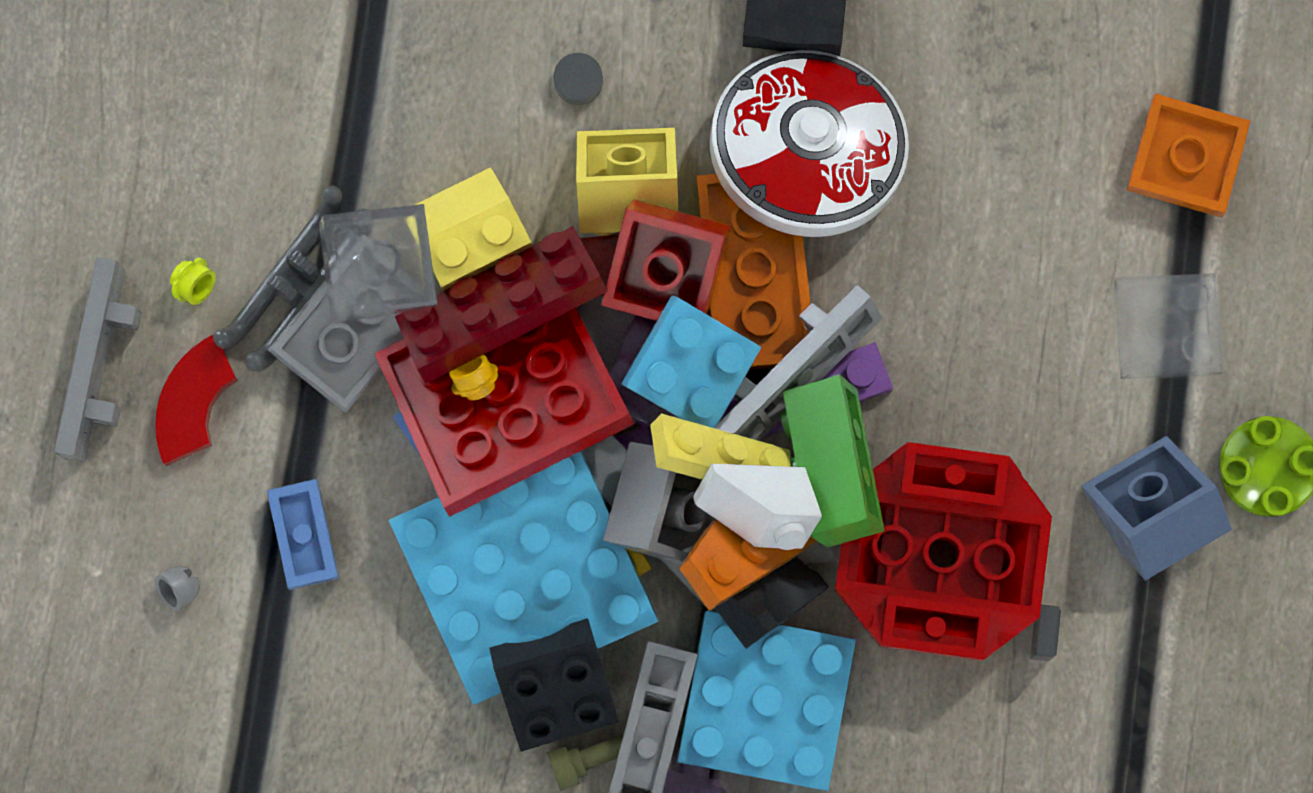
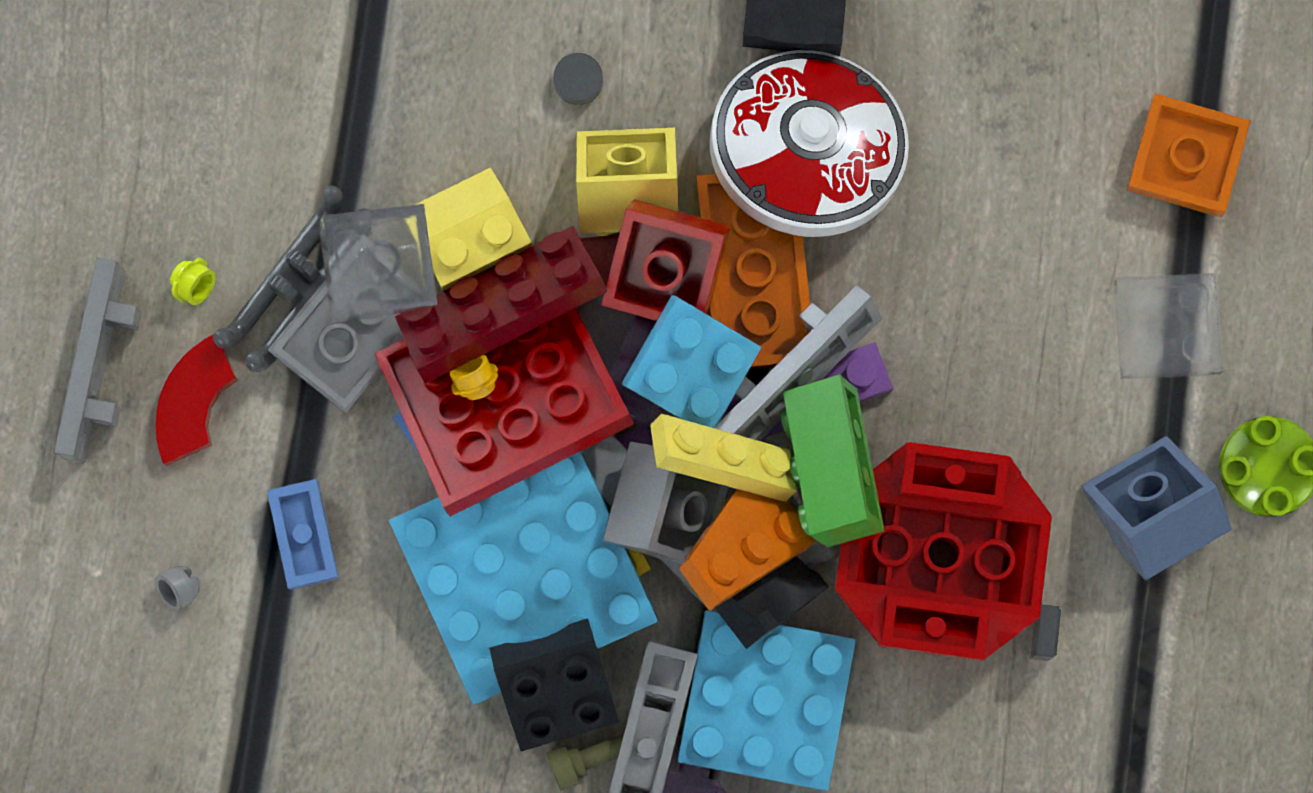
(761, 503): white slope -> none

